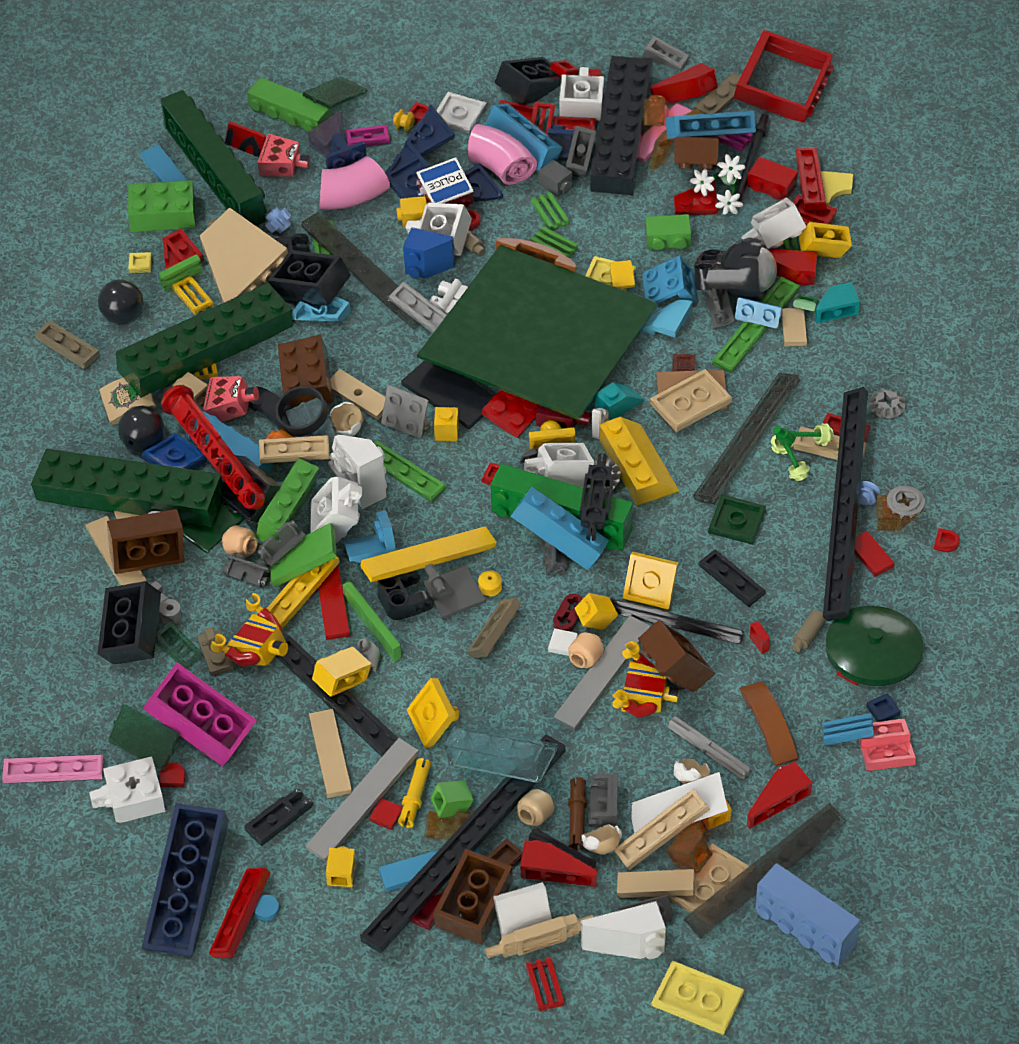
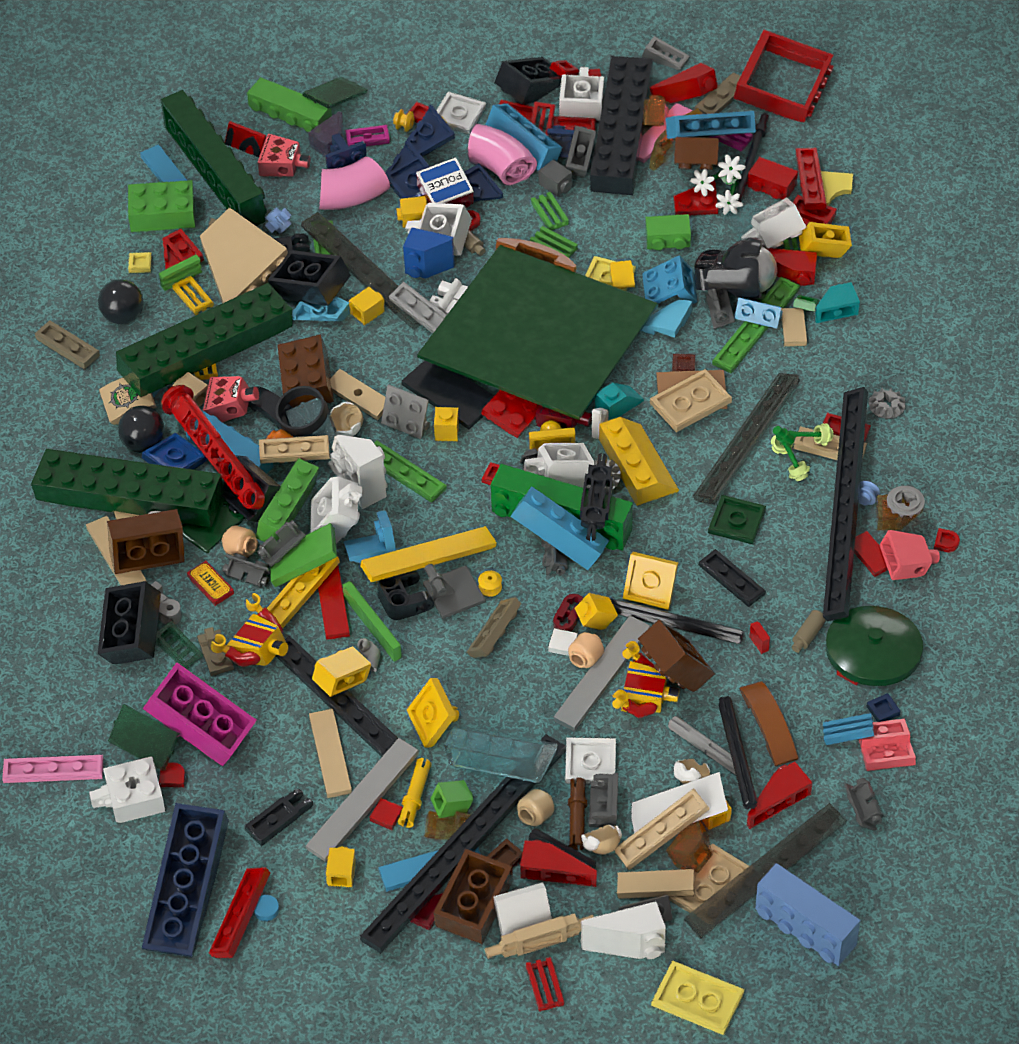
(210, 583): none -> tile
(366, 305): none -> yellow brick
(589, 757): none -> white tile
(737, 753): none -> black axle
(867, 813): none -> dark grey hinge
(907, 555): none -> coral torso

